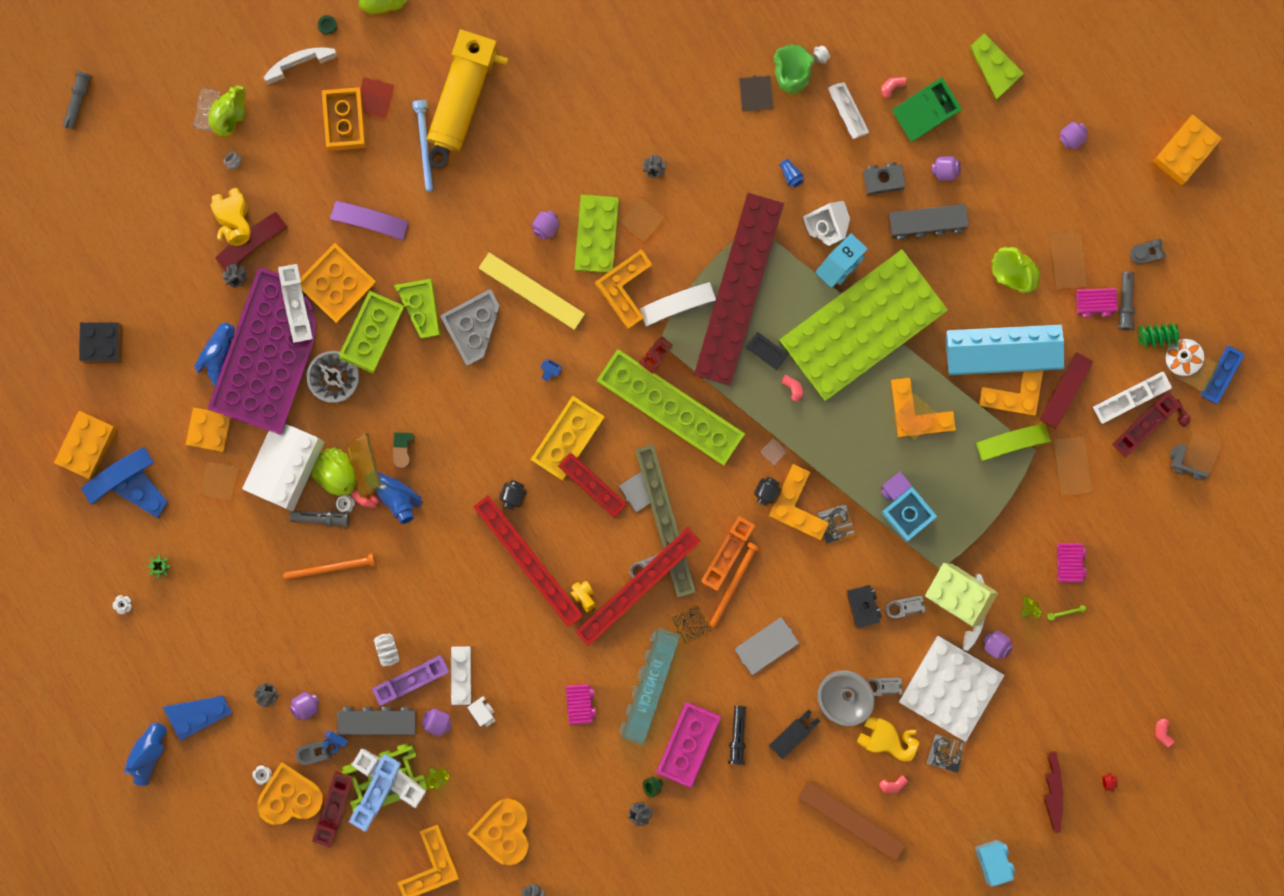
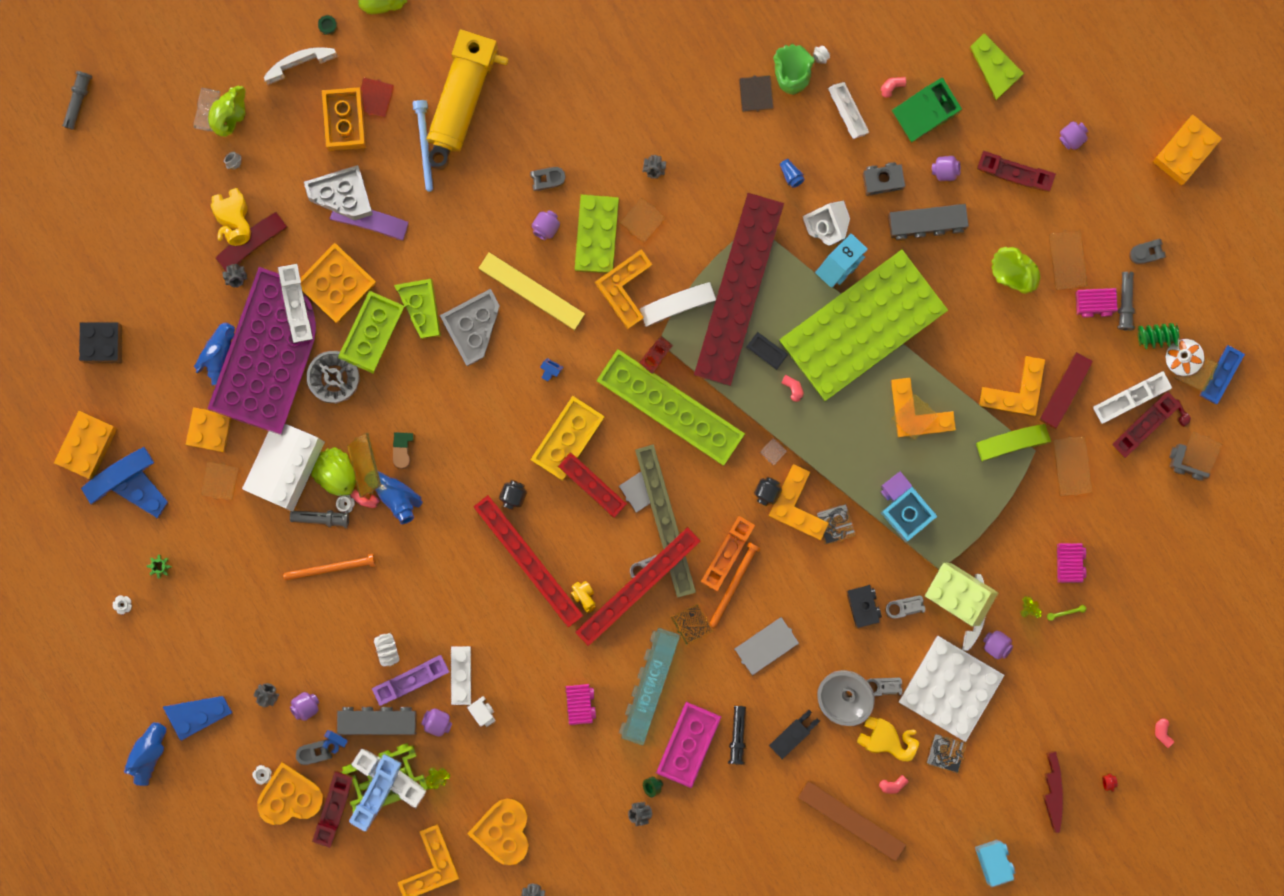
(341, 193): none -> plate
(554, 175): none -> dark grey plate
(1005, 349): medium azure slope -> none
(1016, 172): none -> dark red slope

